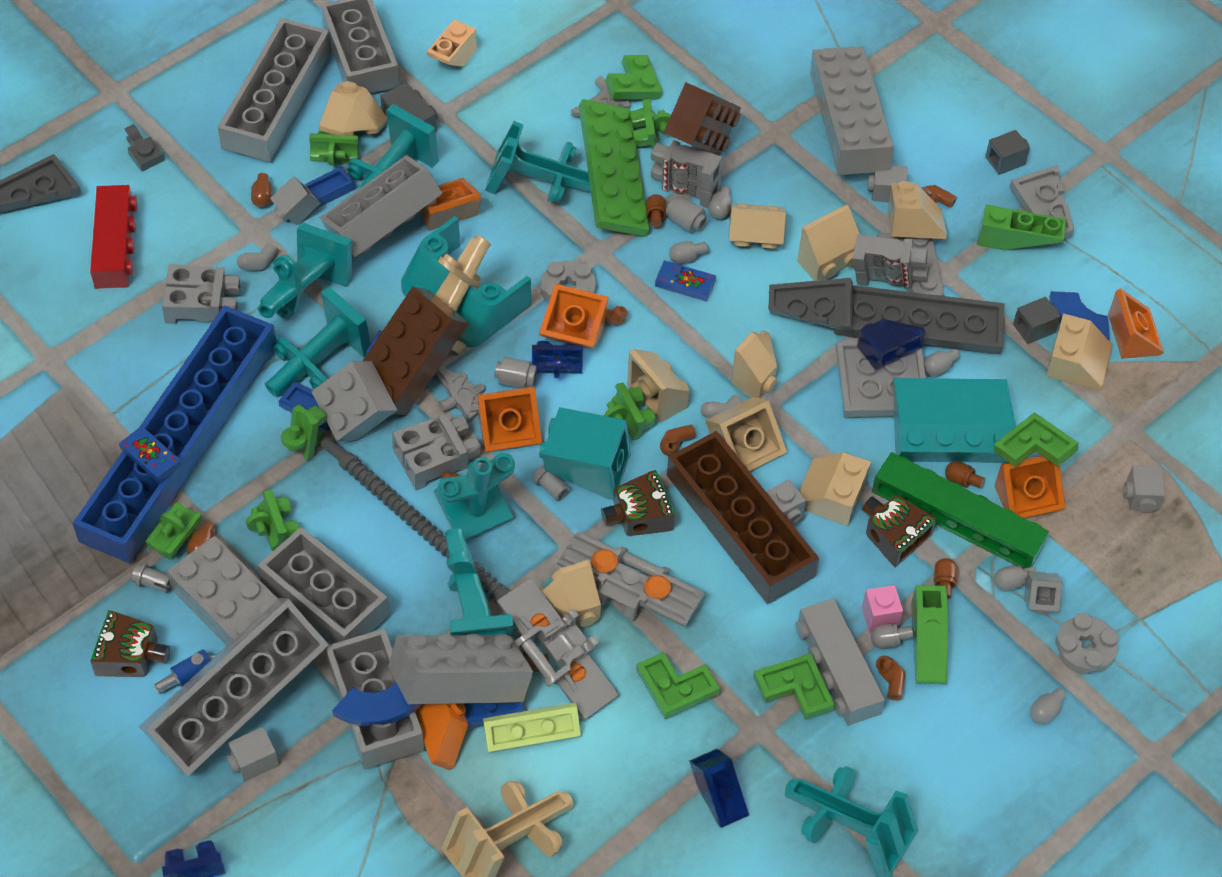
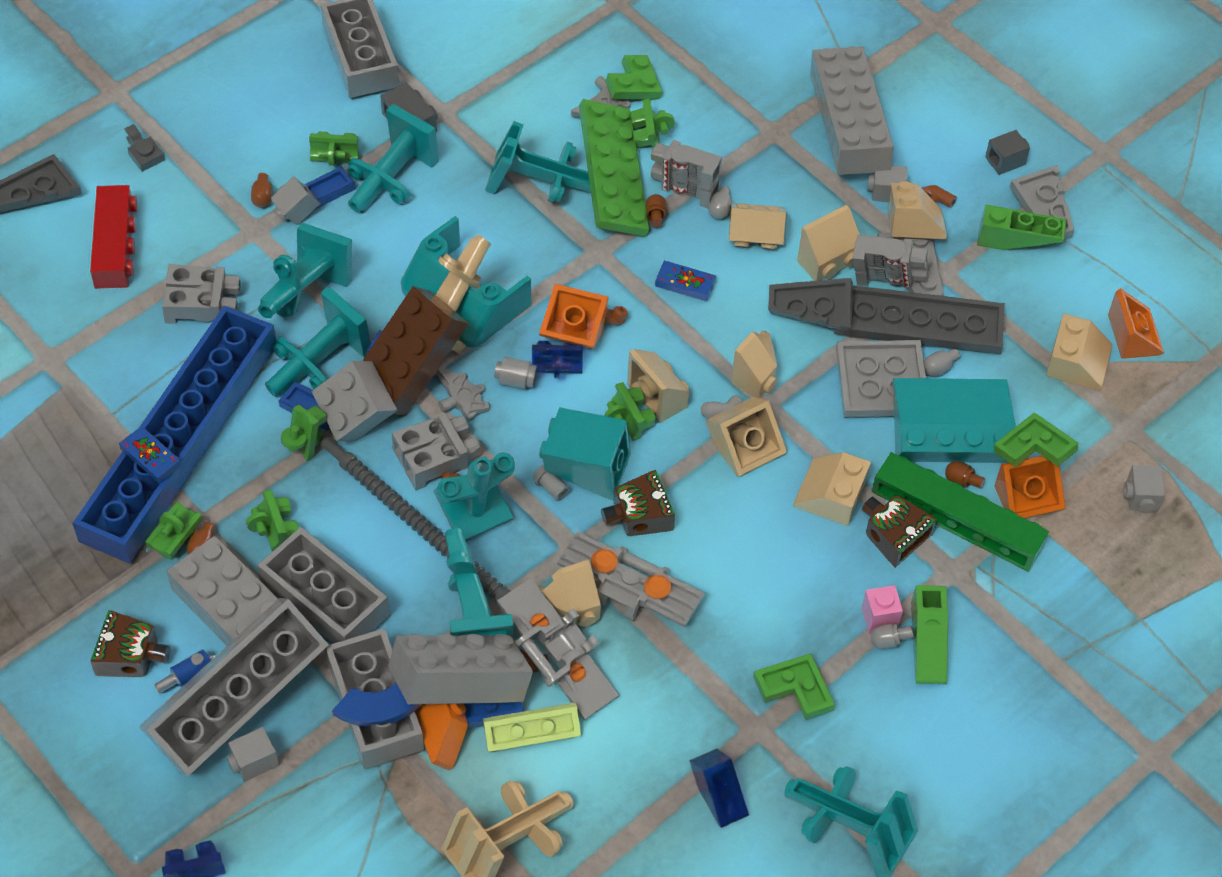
(151, 578): light grey pin -> none
(257, 261): light grey arm -> none
(274, 90): light grey brick -> none
(351, 110): tan slope -> none
(383, 204): light grey brick -> none
(455, 44): light nougat slope -> none
(457, 200): orange slope -> none
(509, 419): orange slope -> none
(567, 272): light grey plate -> none
(673, 438): dark orange arm -> none
(676, 692): bright green plate -> none
(686, 214): light grey brick -> none
(686, 252): light grey cylinder -> none
(703, 120): reddish brown brick -> none
(742, 517): reddish brown brick -> none
(788, 500): light grey brick -> none
(840, 662): light grey brick -> none
(889, 341): clear blue slope -> none
(893, 675): dark orange arm -> none
(946, 574): dark orange cylinder -> none
(1011, 577): light grey cylinder -> none
(1036, 320): dark grey brick -> none
(1043, 592): light grey brick -> none
(1047, 707): light grey cylinder -> none
(1071, 304): blue tile -> none
(1091, 629): light grey plate -> none

